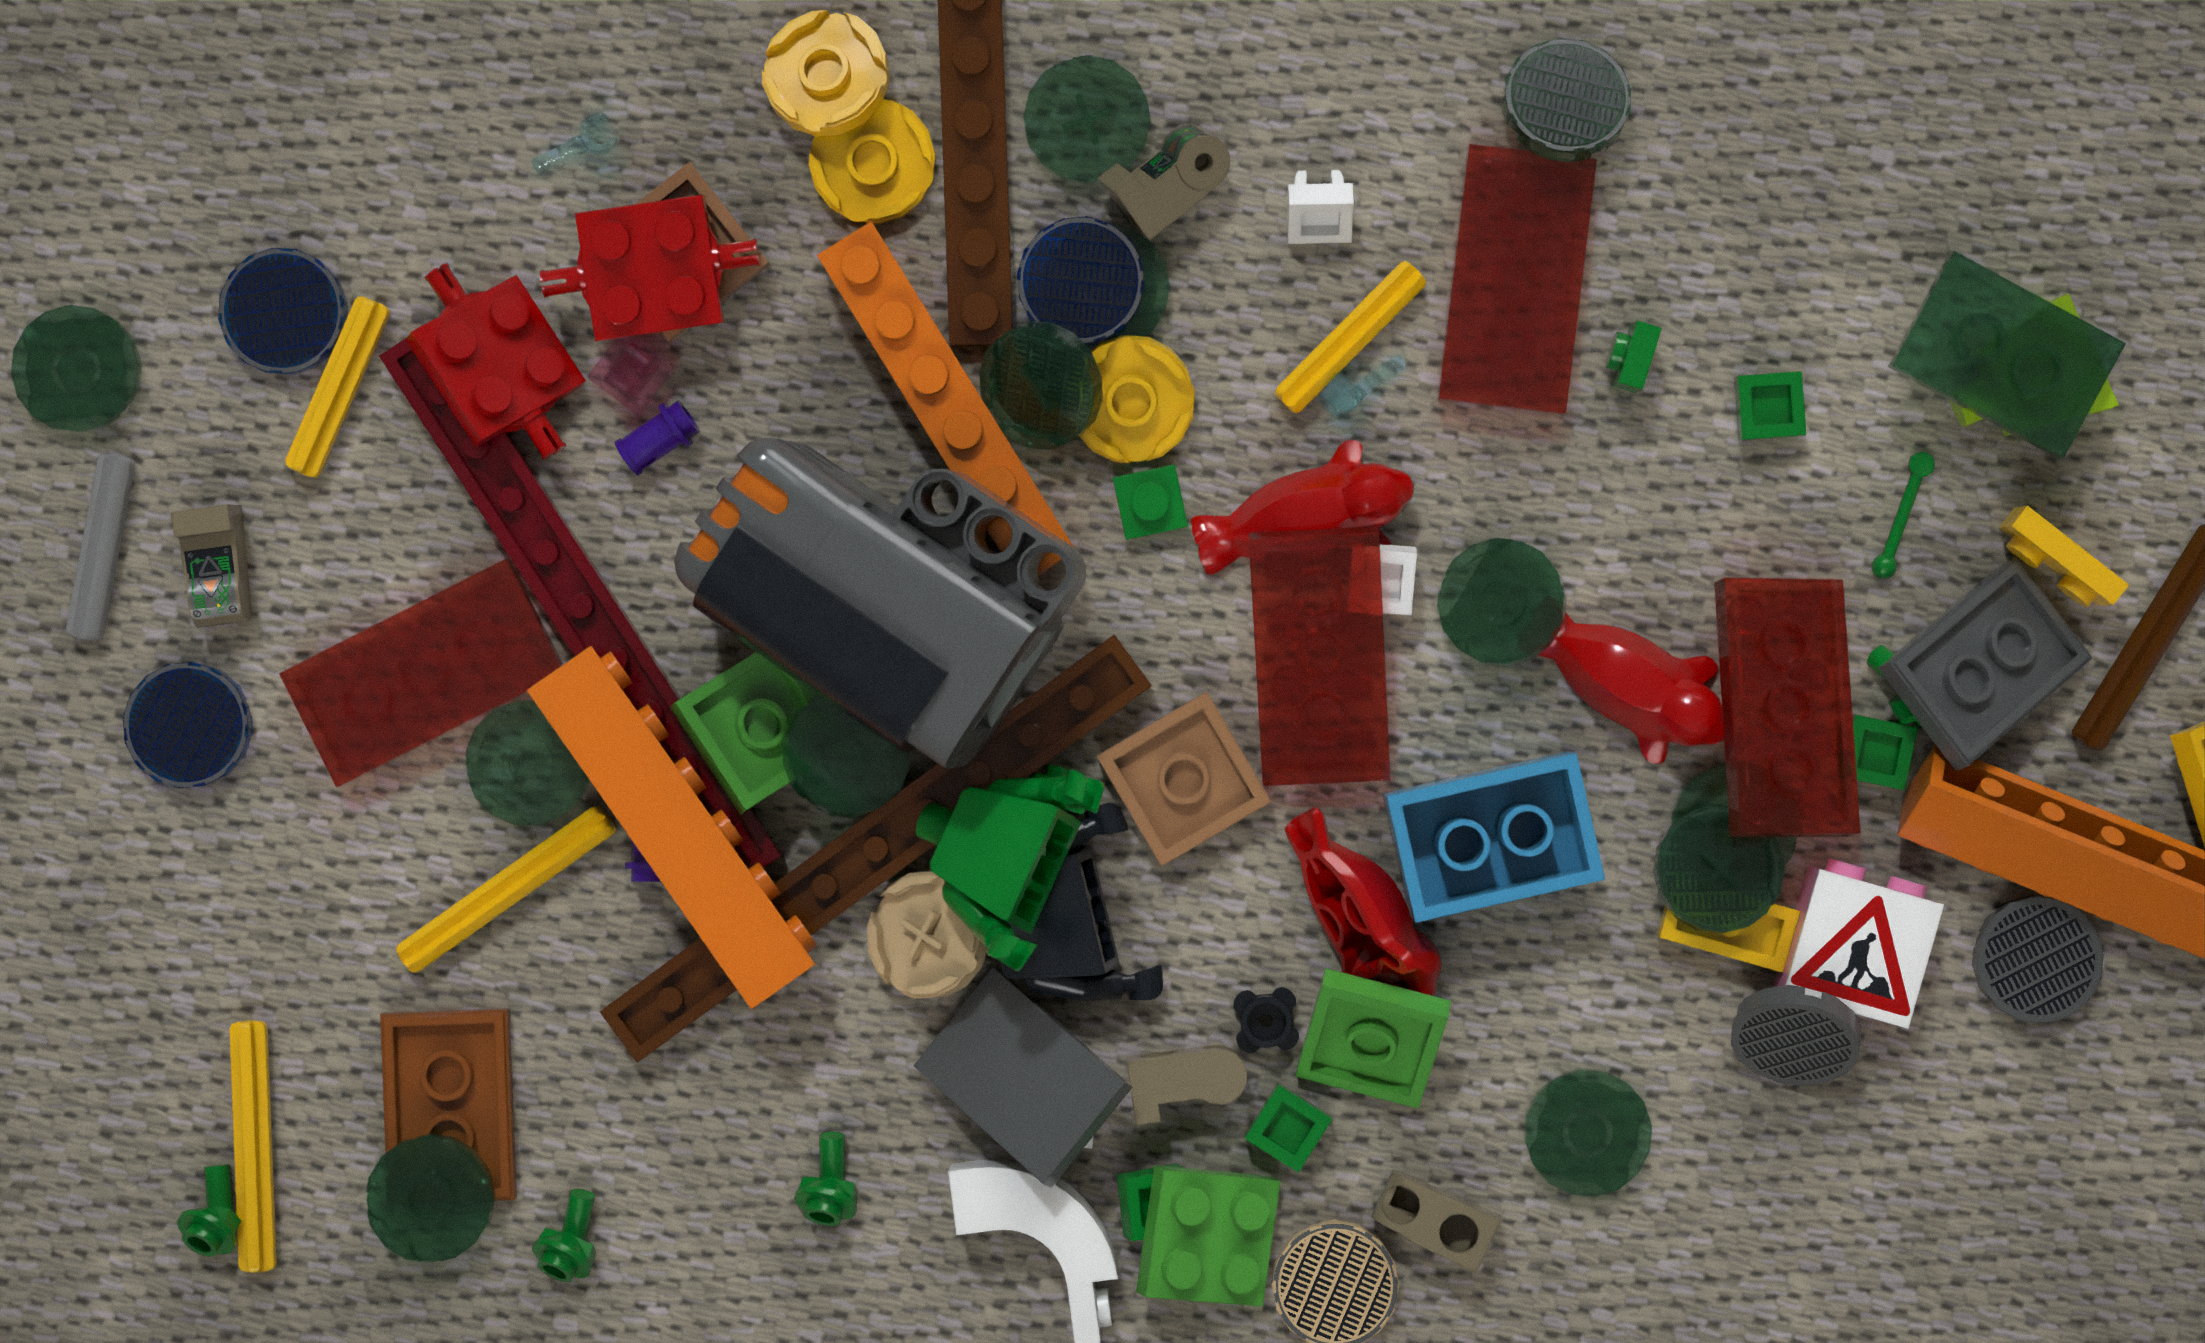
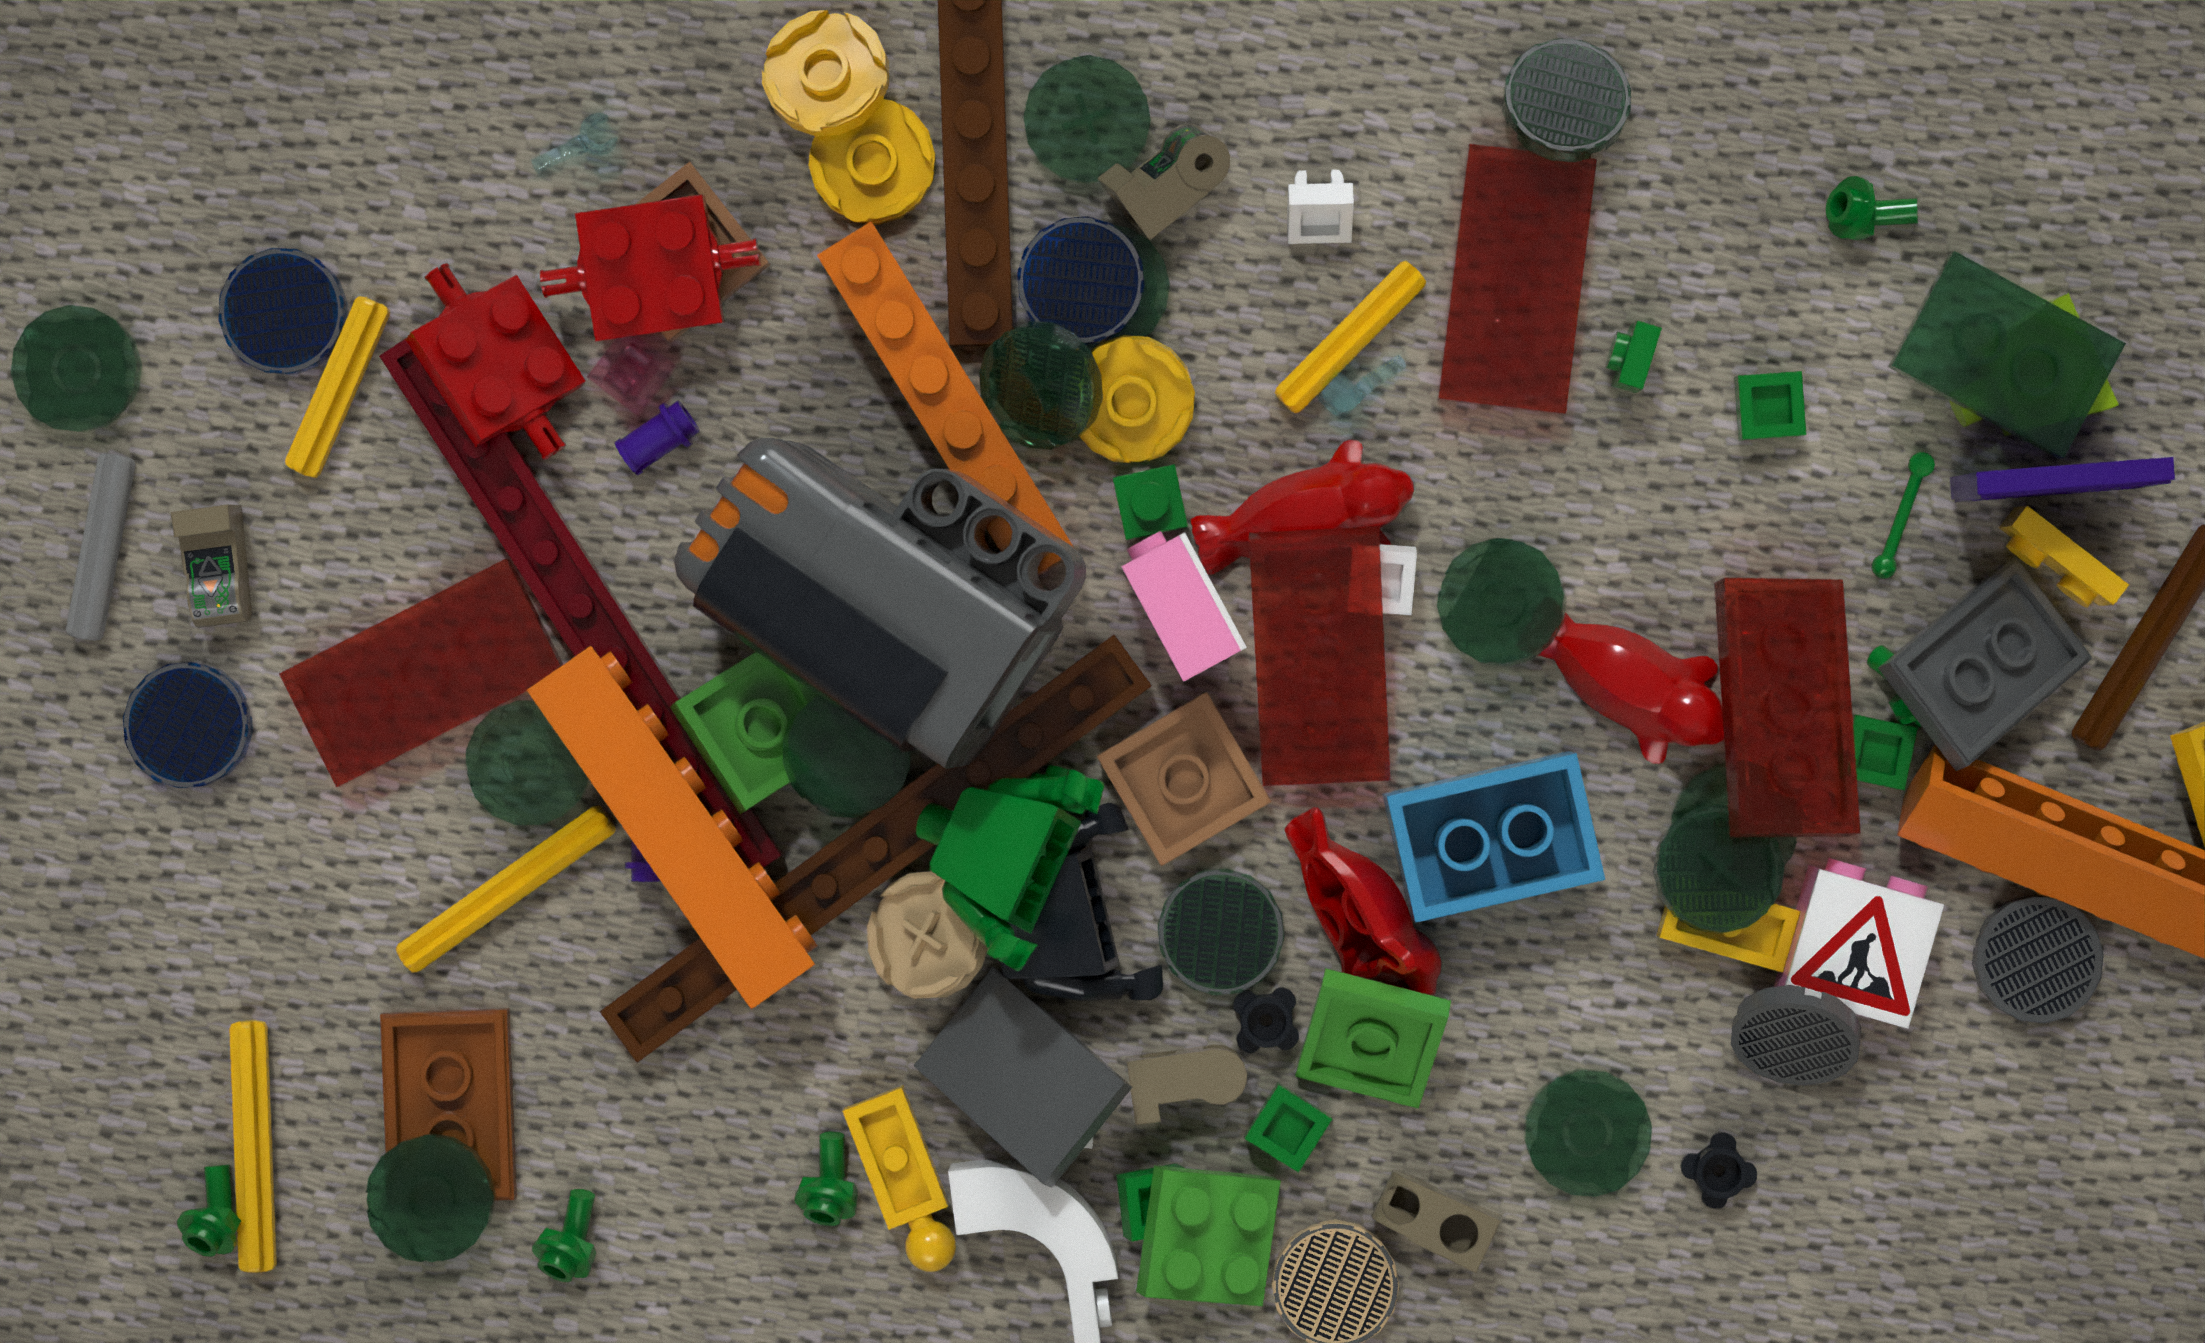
(902, 1175): none -> yellow plate
(1182, 604): none -> bright pink piece
(1220, 931): none -> tile
(1737, 1172): none -> black plate
(1861, 212): none -> green plate
(2062, 479): none -> dark purple tile

